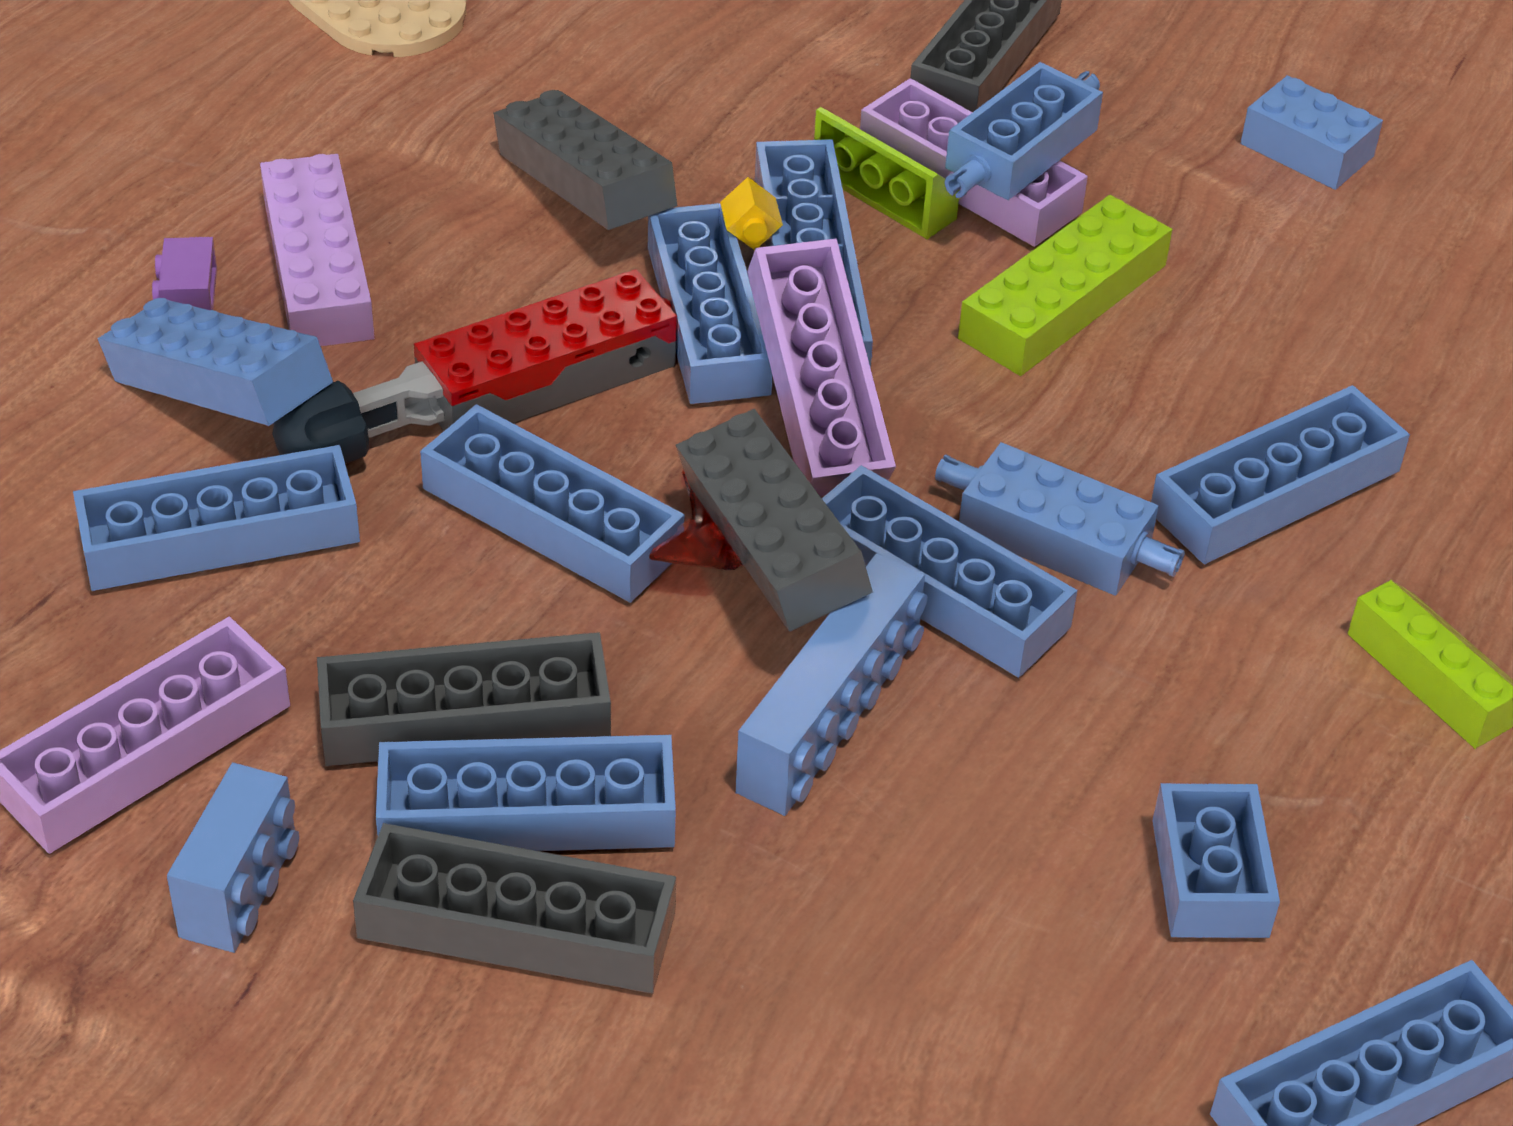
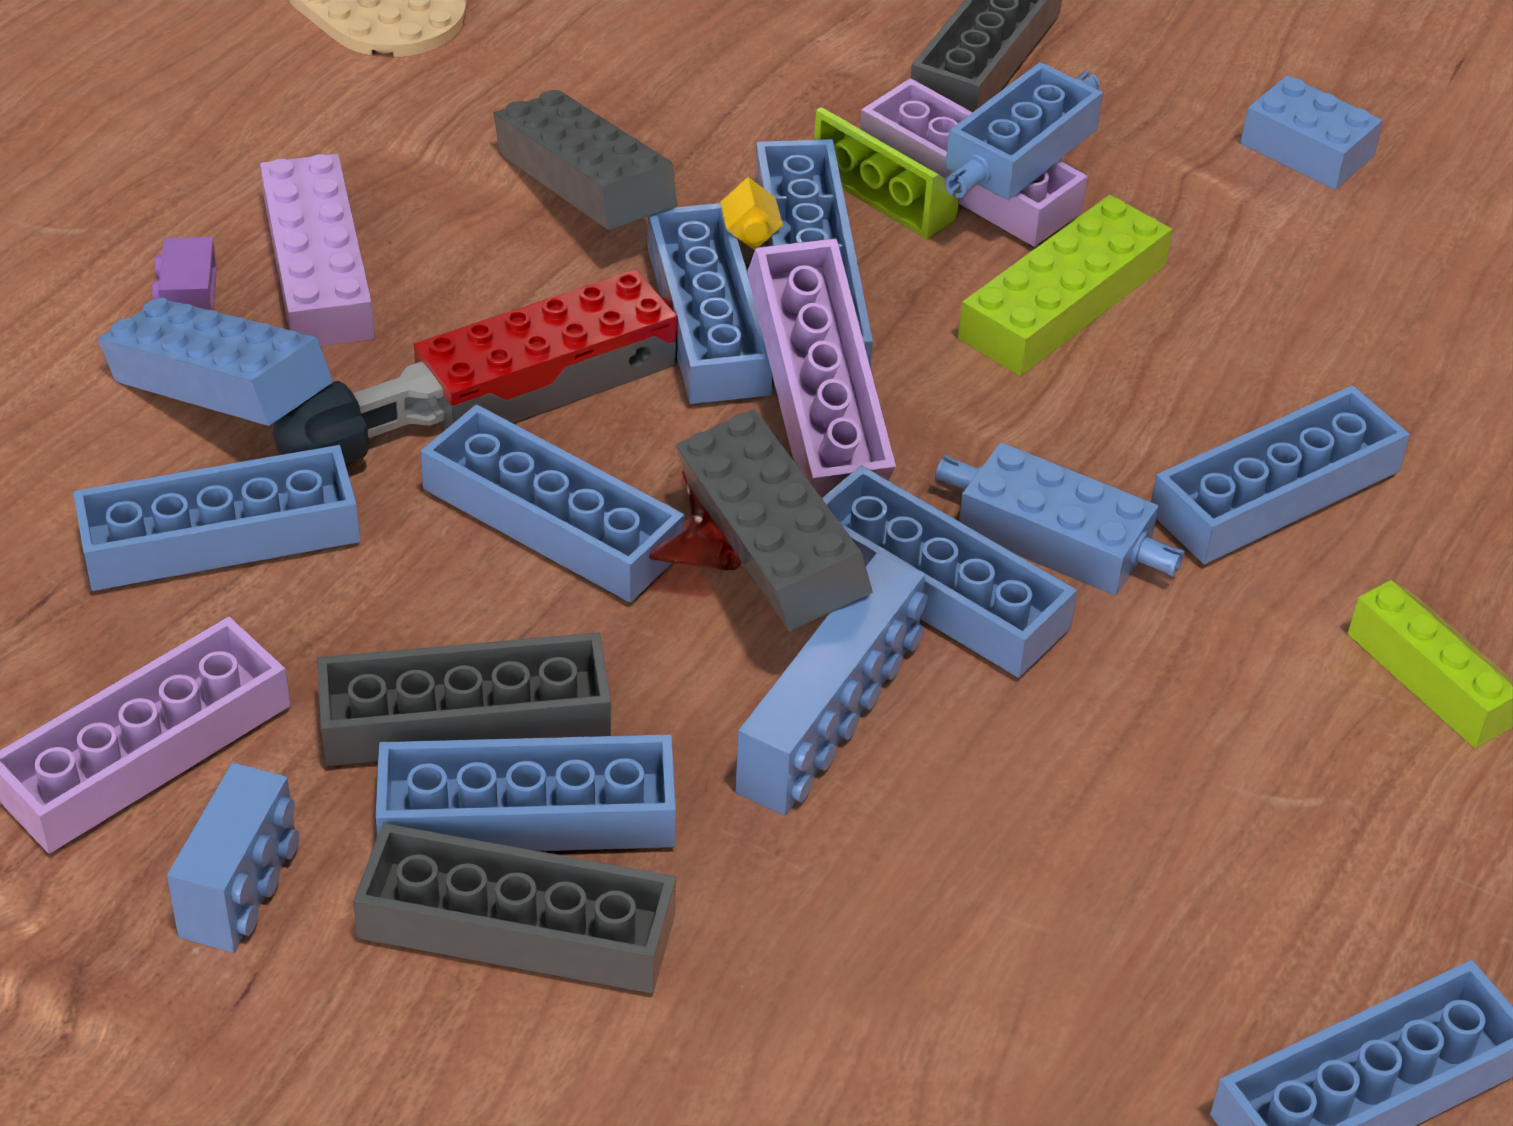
(1215, 861): medium blue brick -> none

